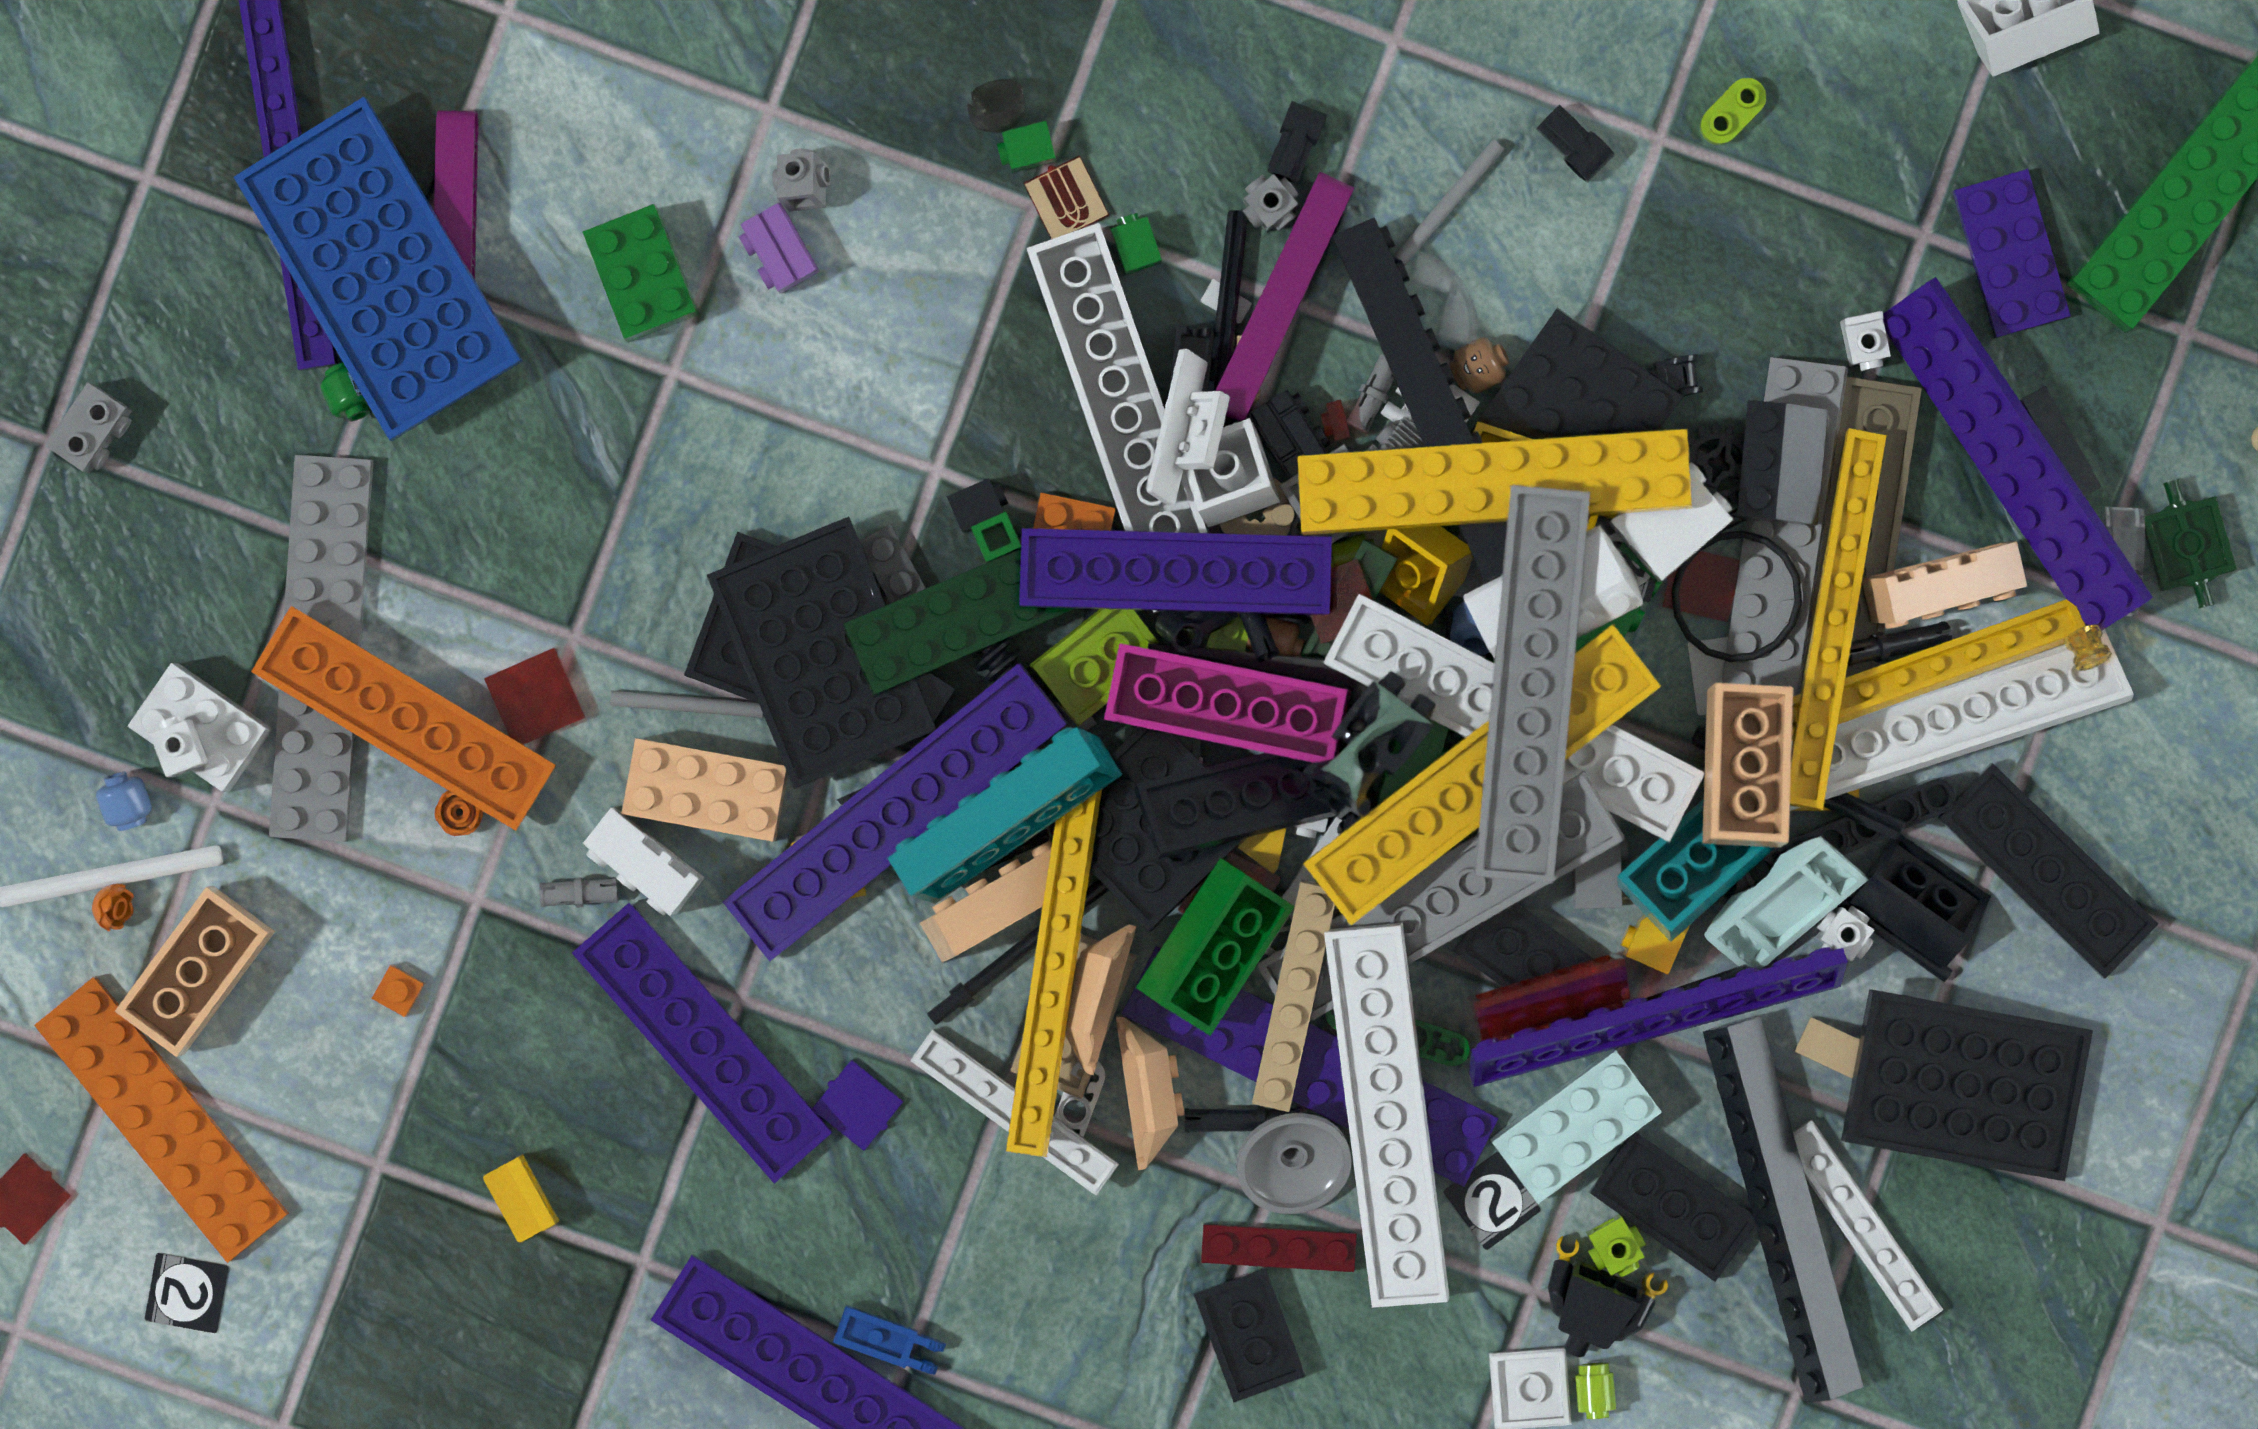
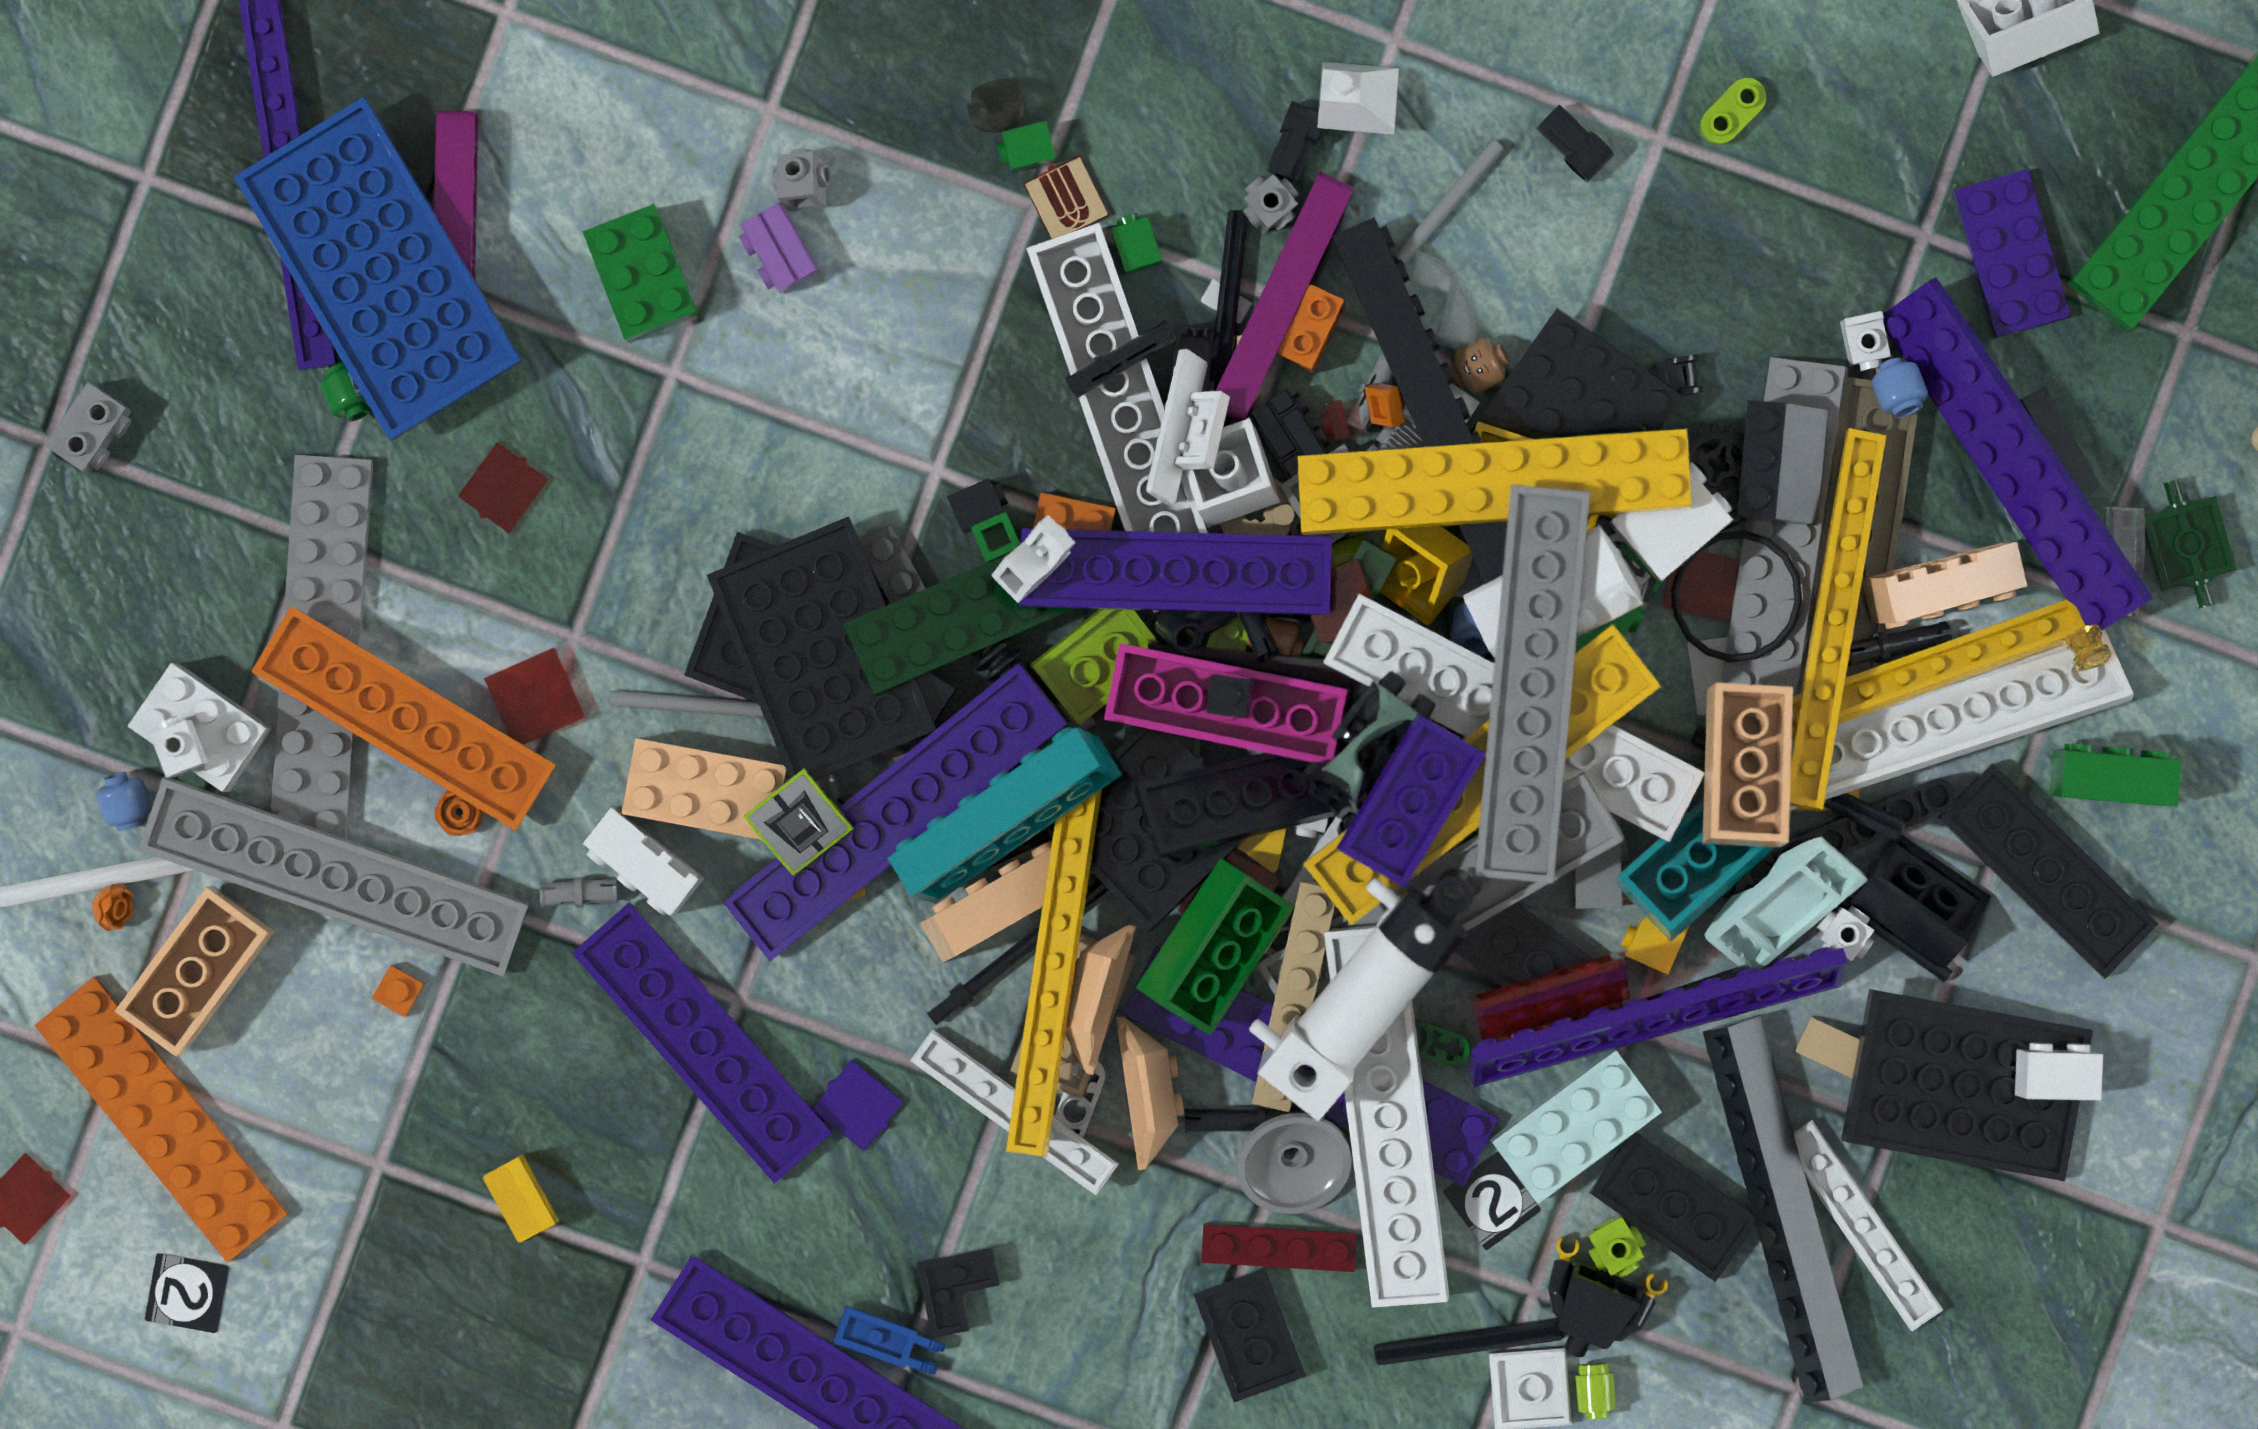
(333, 876): none -> light grey plate
(503, 487): none -> clear red piece
(798, 822): none -> slope
(946, 1280): none -> black plate
(1034, 559): none -> white brick
(1108, 366): none -> black pin
(1230, 696): none -> black brick
(1312, 328): none -> orange bracket
(1358, 98): none -> white slope
(1366, 994): none -> white piece
(1385, 404): none -> orange plate
(1411, 800): none -> dark purple plate
(1467, 1342): none -> black axle
(1899, 388): none -> medium blue head
(2058, 1073): none -> white brick
(2115, 775): none -> green brick

